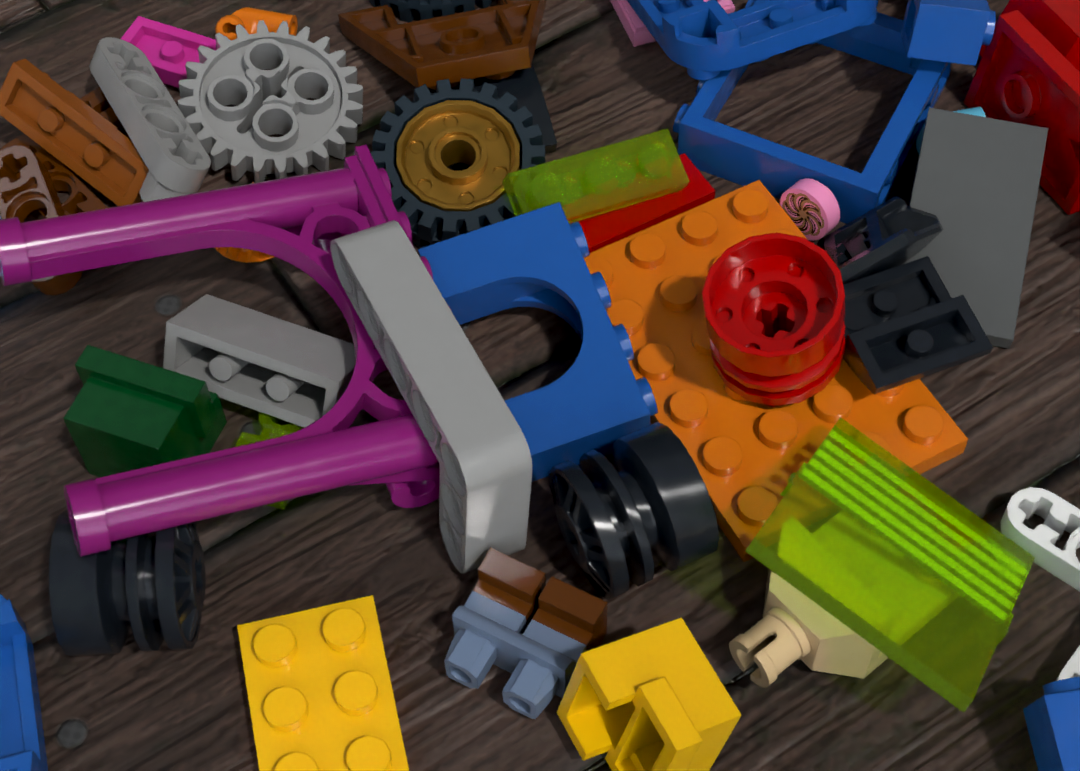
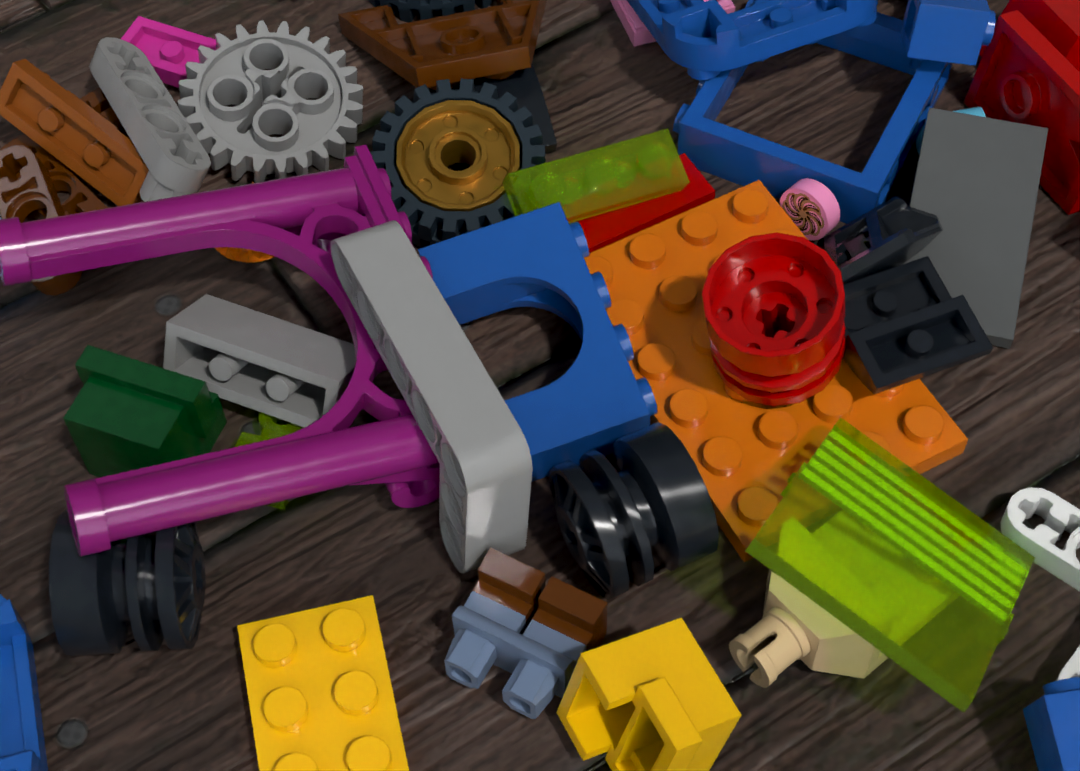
(249, 19): orange arm -> none

